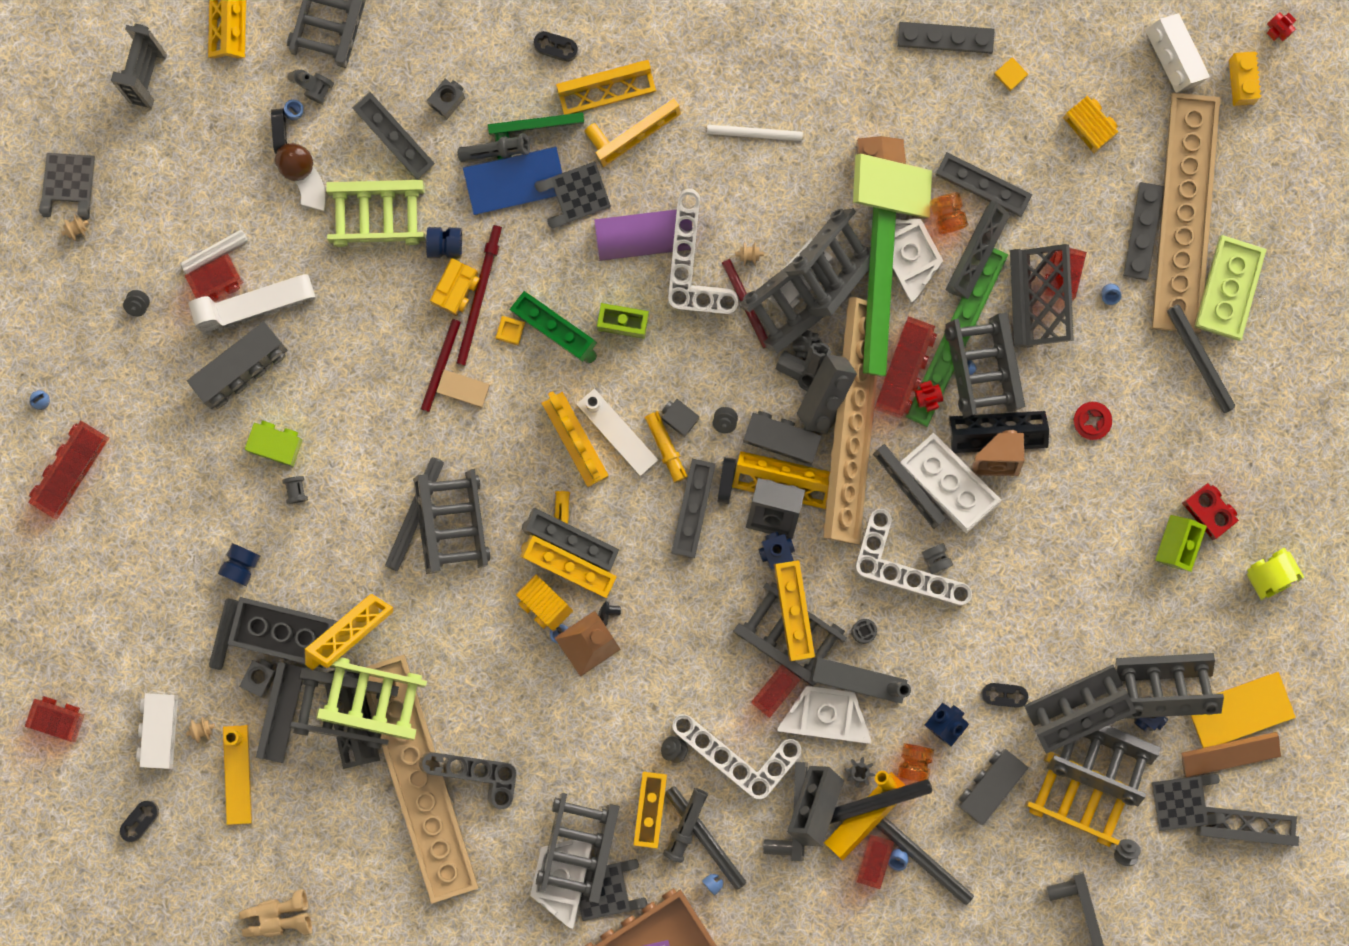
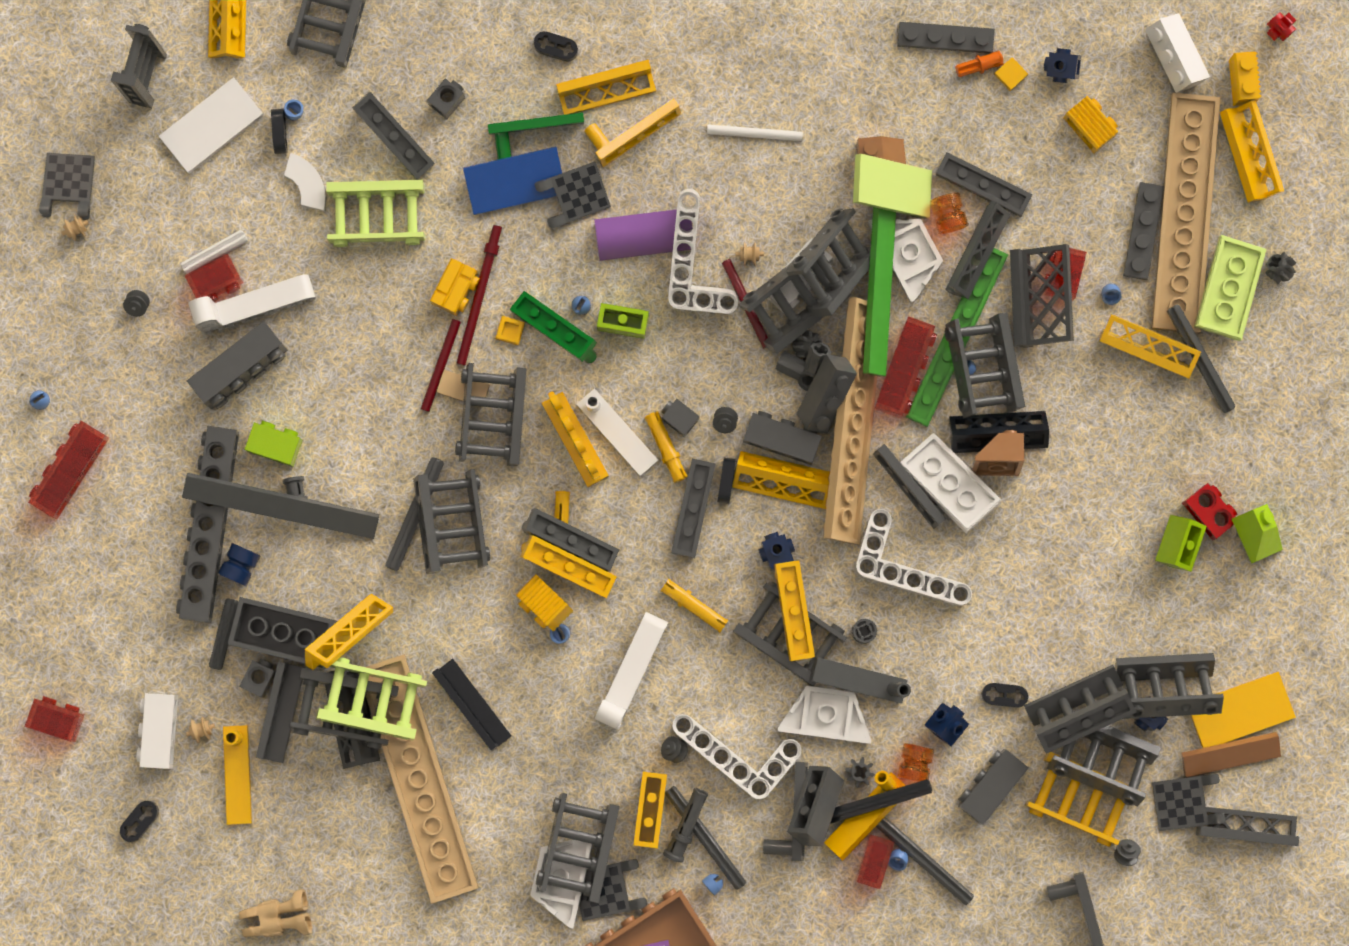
(211, 125): none -> white tile
(214, 537): none -> dark grey brick
(280, 505): none -> dark grey tile
(294, 161): reddish brown hair -> none
(315, 86): dark grey piece -> none
(444, 242): dark blue wheel -> none
(467, 772): dark grey beam -> none
(472, 704): none -> black fence
(504, 147): dark grey pin -> none
(511, 428): none -> dark grey fence
(585, 307): none -> medium blue hinge
(587, 643): medium nougat slope -> none
(607, 610): black bar -> none
(631, 671): none -> white beam
(694, 605): none -> yellow pin
(775, 508): dark grey slope -> none
(775, 691): clear red brick -> none
(929, 396): red gear -> none
(935, 553): dark grey wheel -> none
(980, 64): none -> orange axle
(1071, 65): none -> dark blue brick
(1096, 410): red gear -> none
(1146, 353): none -> yellow fence
(1247, 154): none -> yellow fence
(1258, 533): none -> lime slope
(1275, 574): neon yellow brick -> none
(1280, 267): none -> dark grey gear

